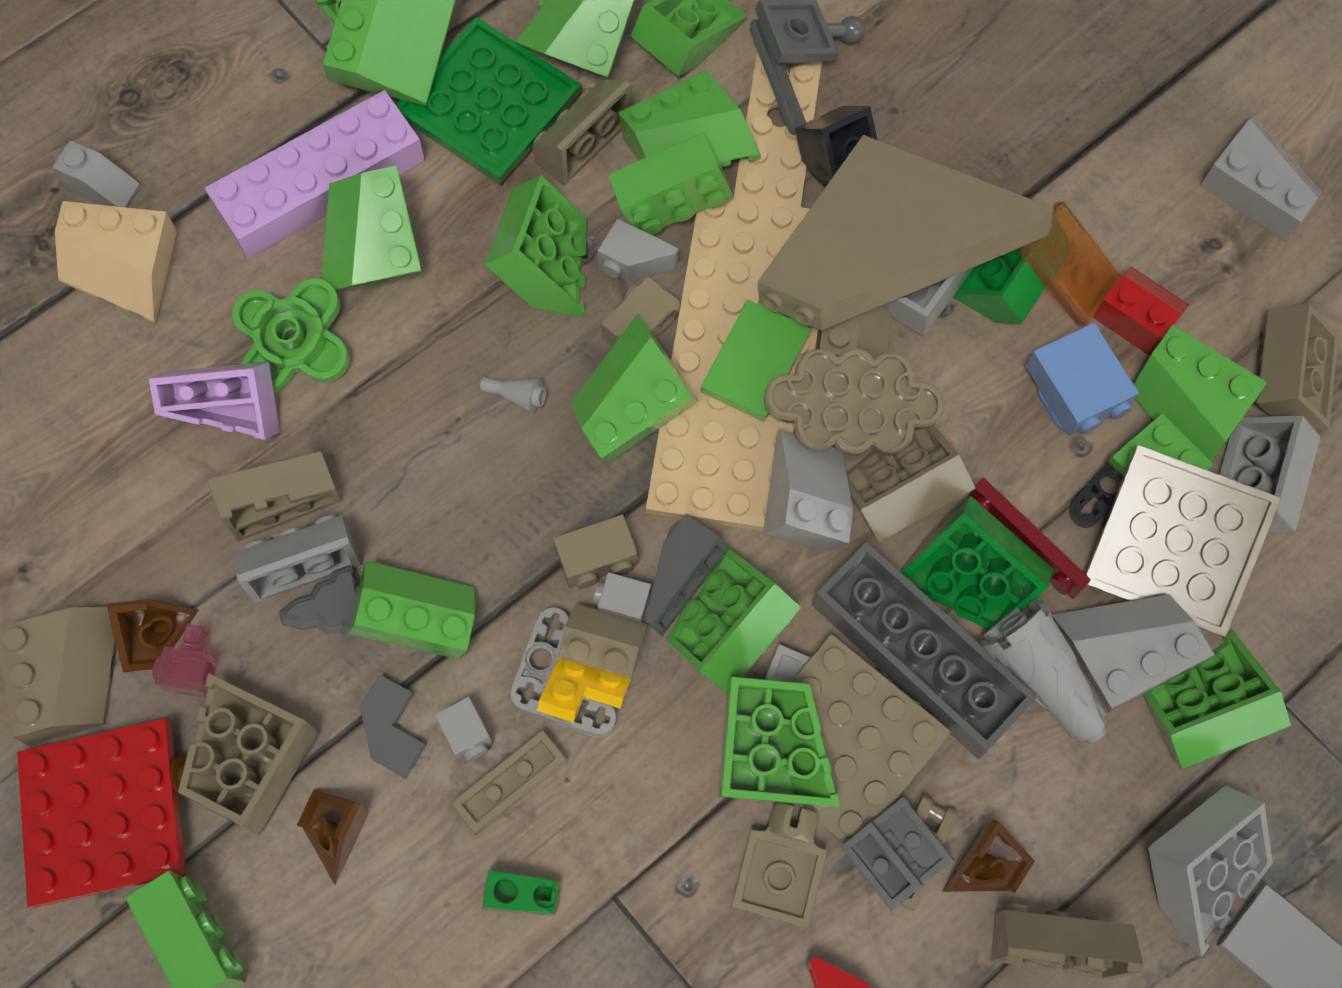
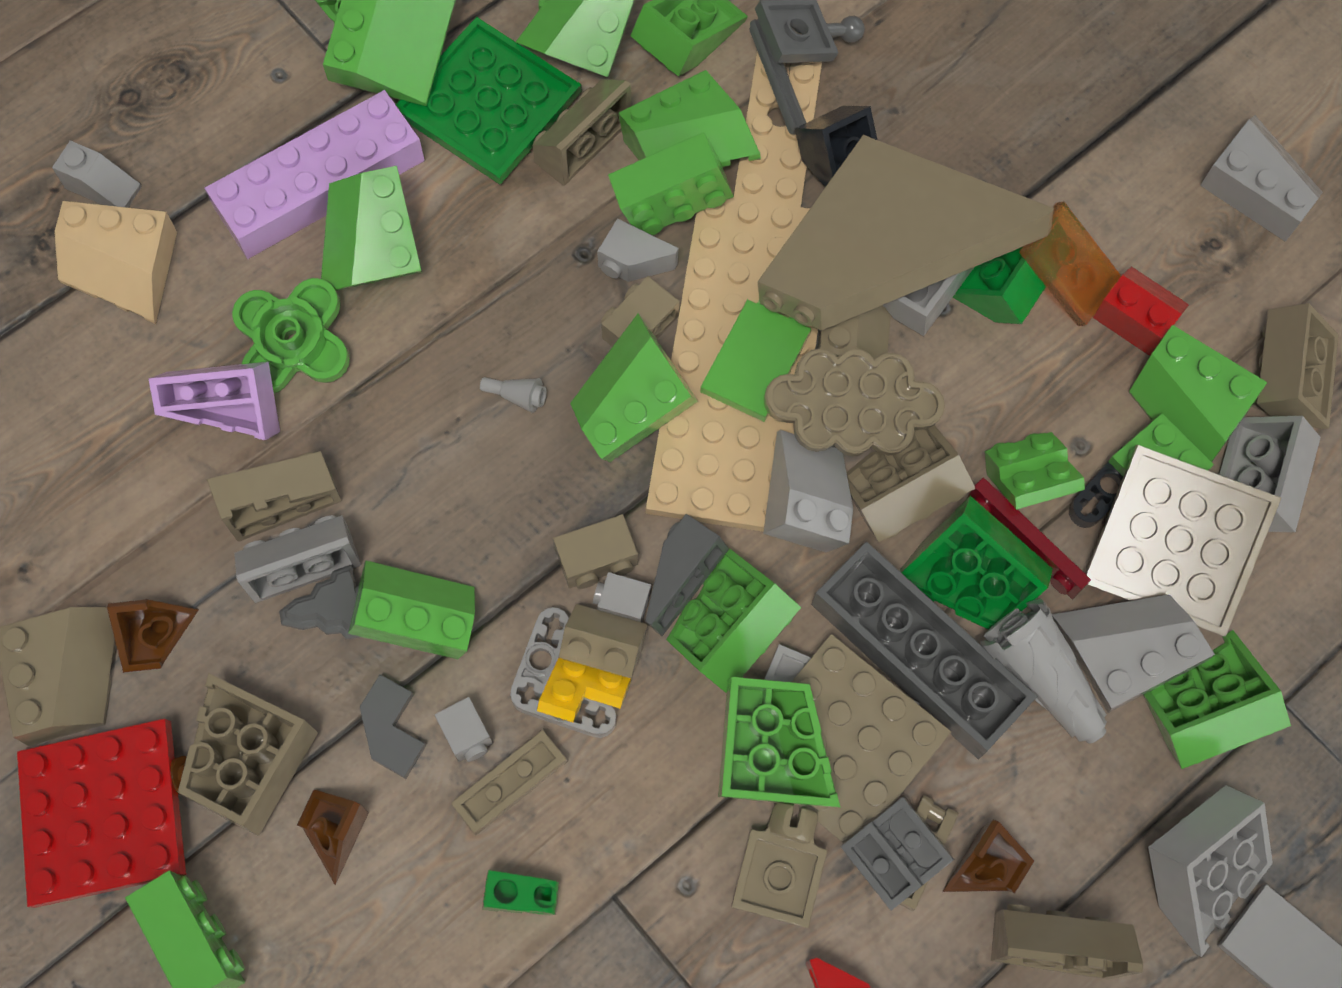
(186, 668): clear pink brick -> none
(541, 248): bright green wedge -> none
(1033, 470): none -> bright green plate
(1081, 381): medium blue brick -> none

